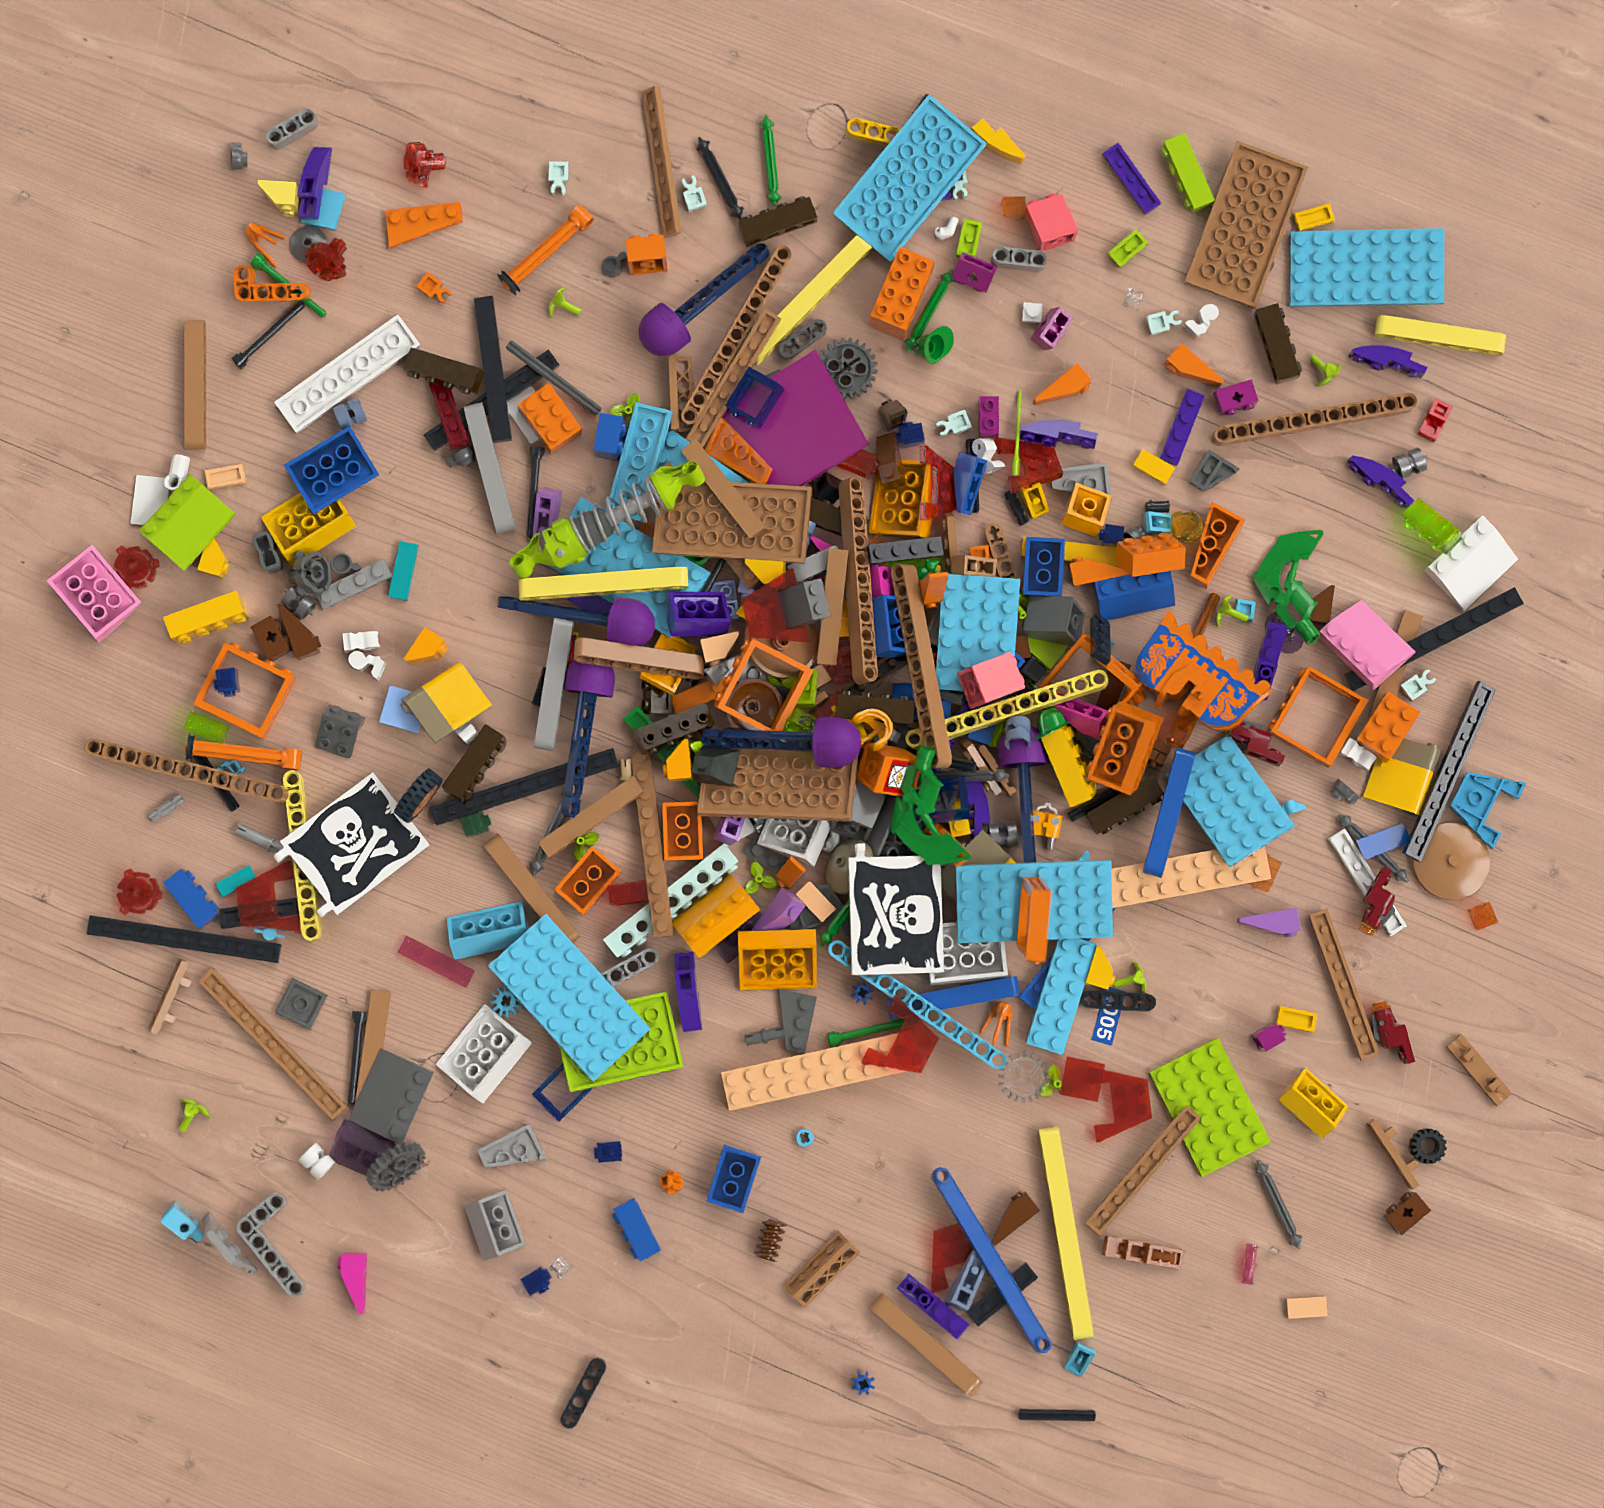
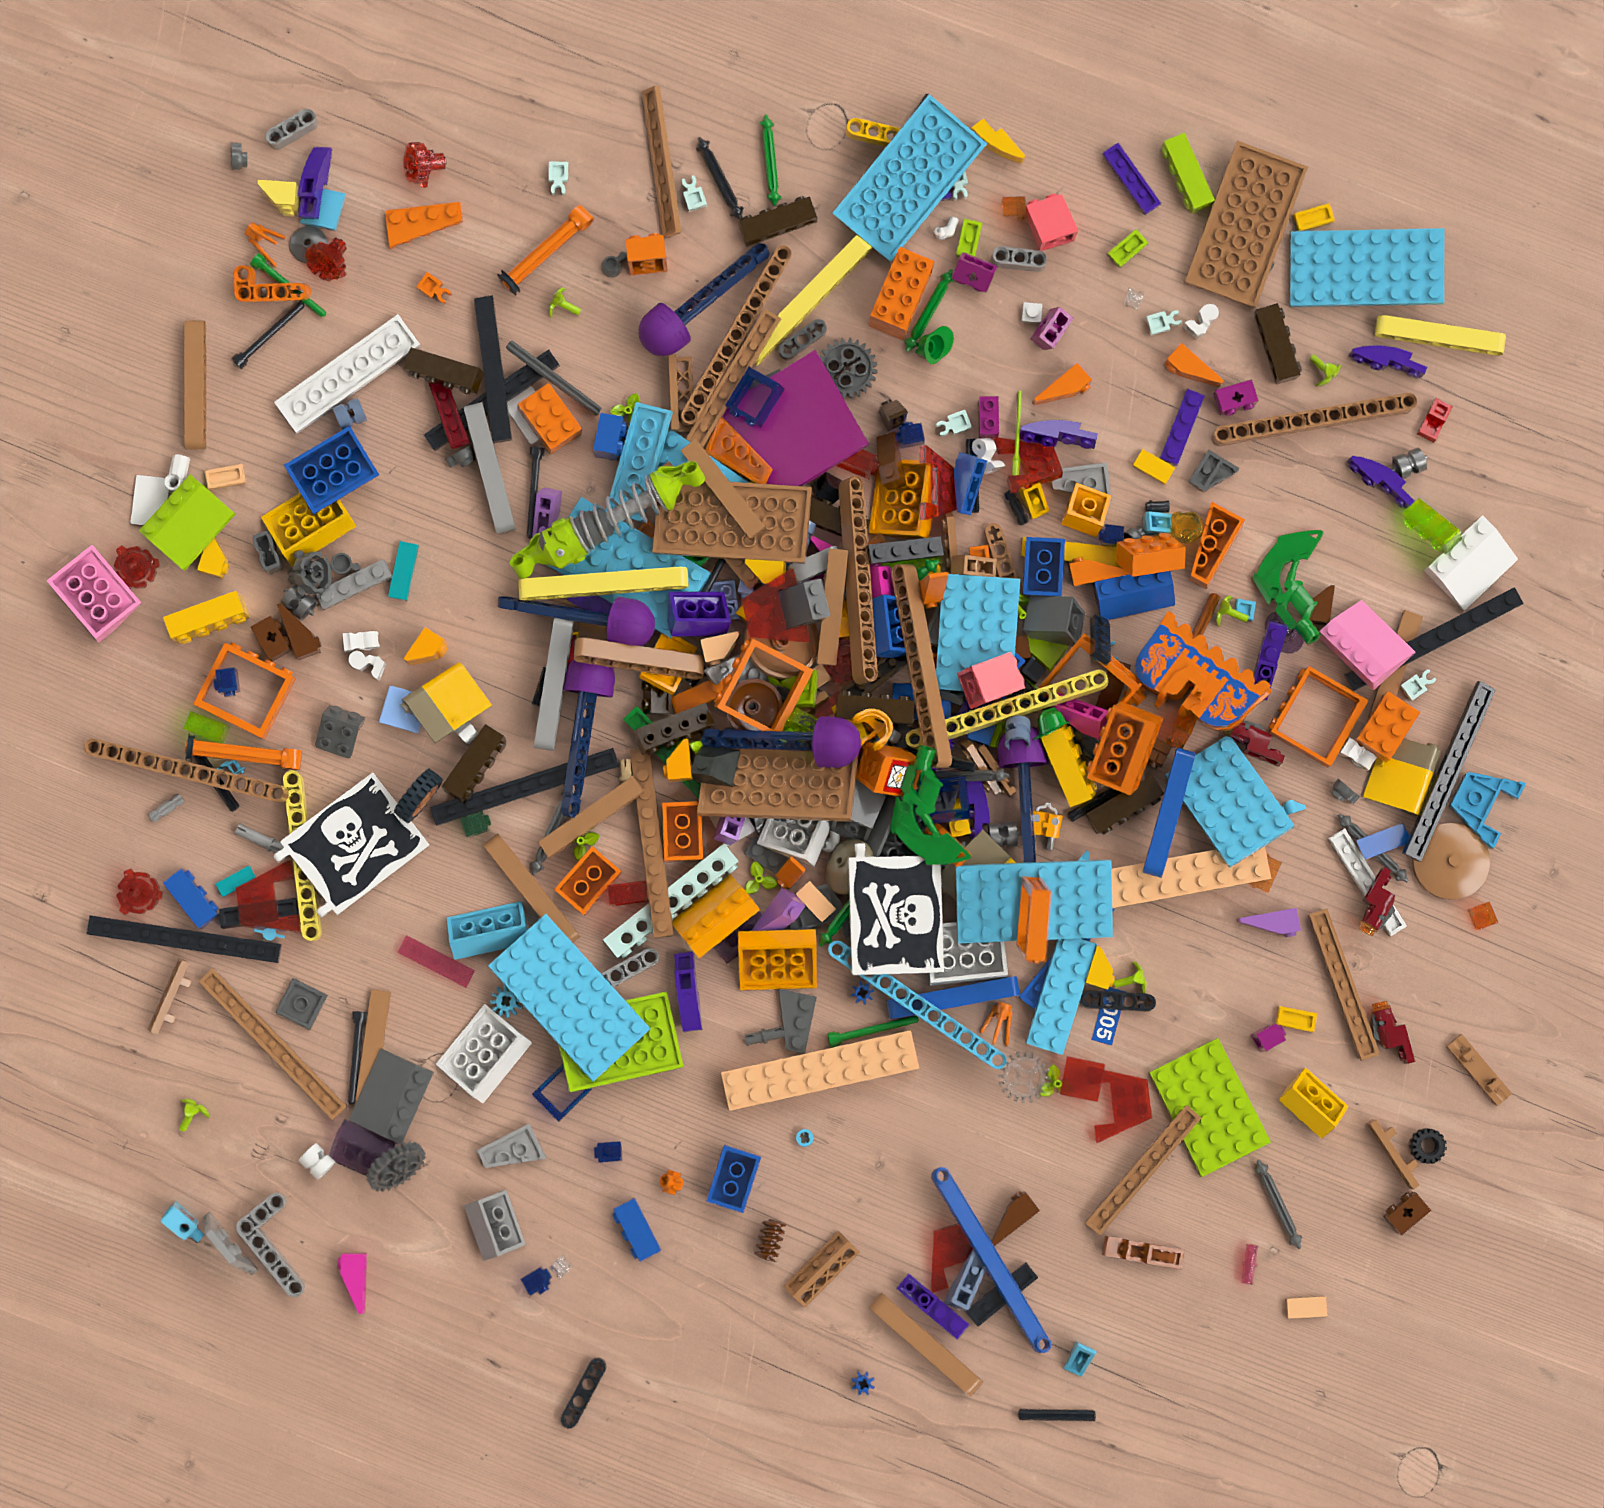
(911, 1045): clear red wing -> none
(1065, 1233): light yellow beam -> none

